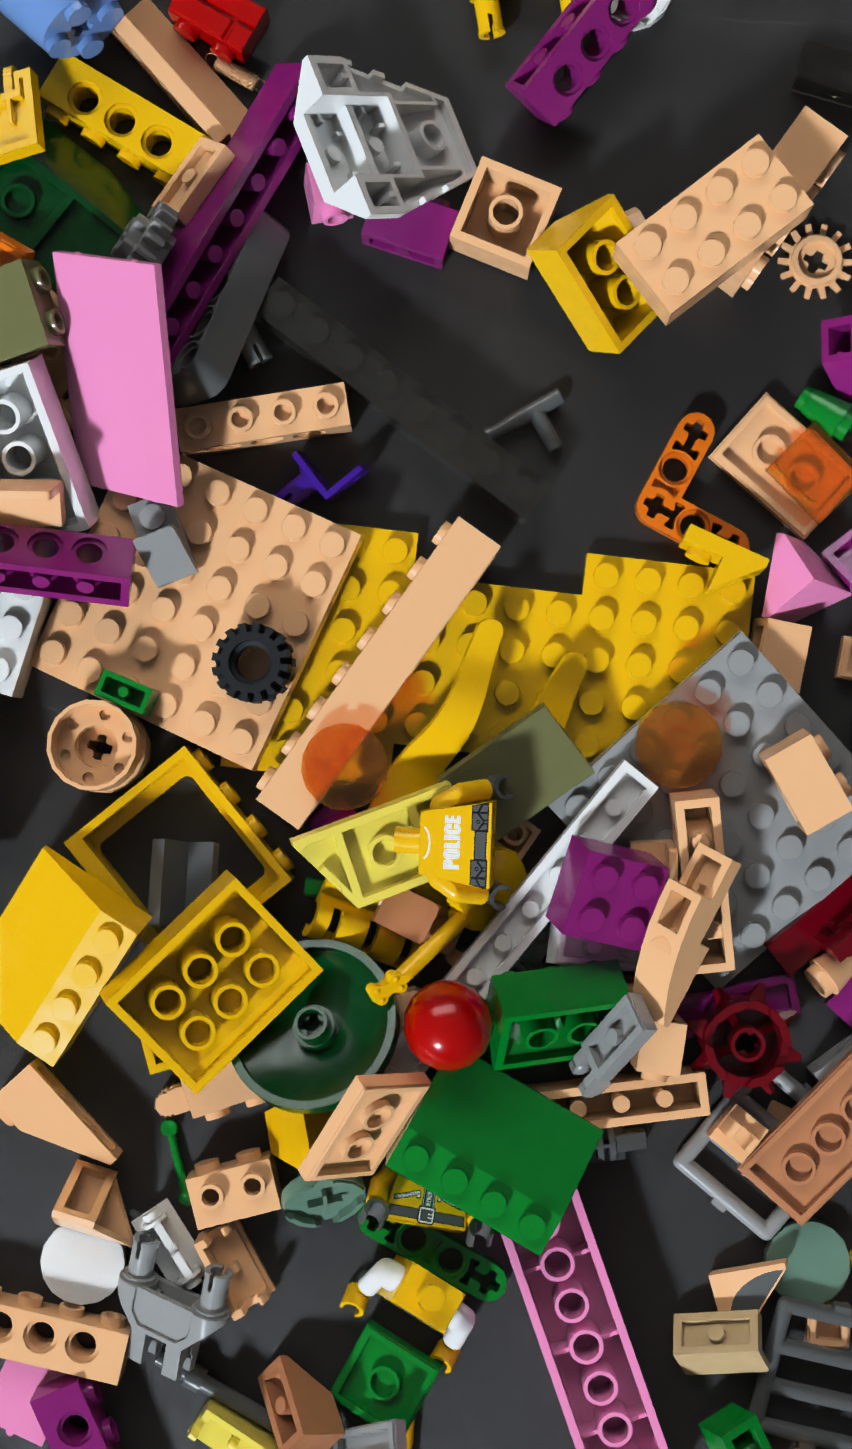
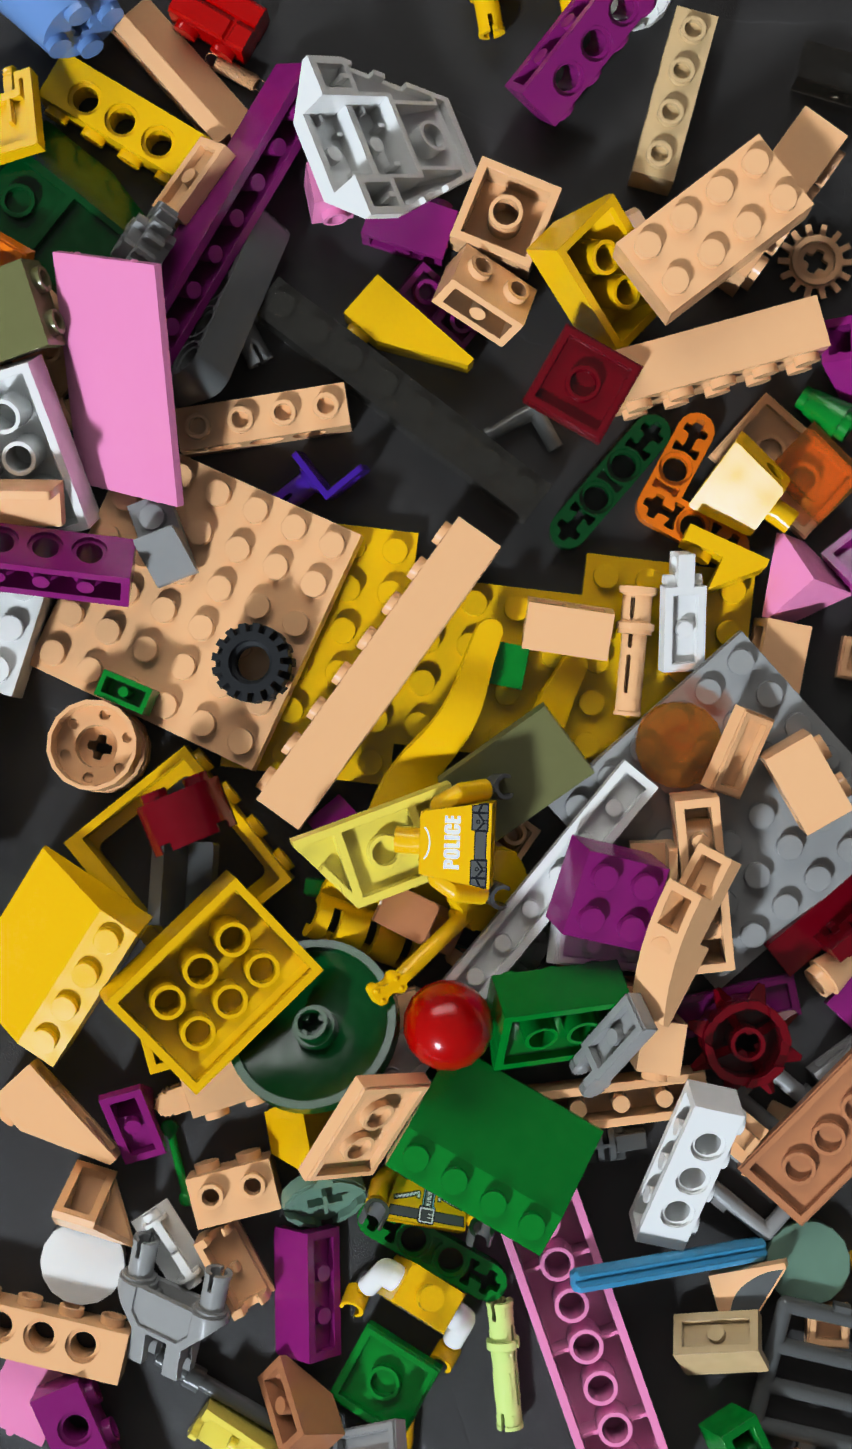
(133, 1122): none -> magenta slope
(185, 814): none -> dark red brick
(307, 1292): none -> magenta panel
(344, 766): clear orange tile -> none
(398, 327): none -> yellow slope
(419, 291): none -> magenta slope
(484, 295): none -> light nougat brick
(503, 1348): none -> yellowish green pin
(509, 666): none -> green tile
(568, 628): none -> light nougat hinge
(582, 384): none -> dark red tile
(609, 482): none -> dark green beam
(634, 629): none -> light nougat pin
(667, 1264): none -> dark azure axle
(672, 100): none -> tan brick
(682, 615): none -> white hinge
(687, 1165): none -> white brick
(725, 354): none -> light nougat brick
(737, 751): none -> light nougat tile
(745, 490): none -> torso

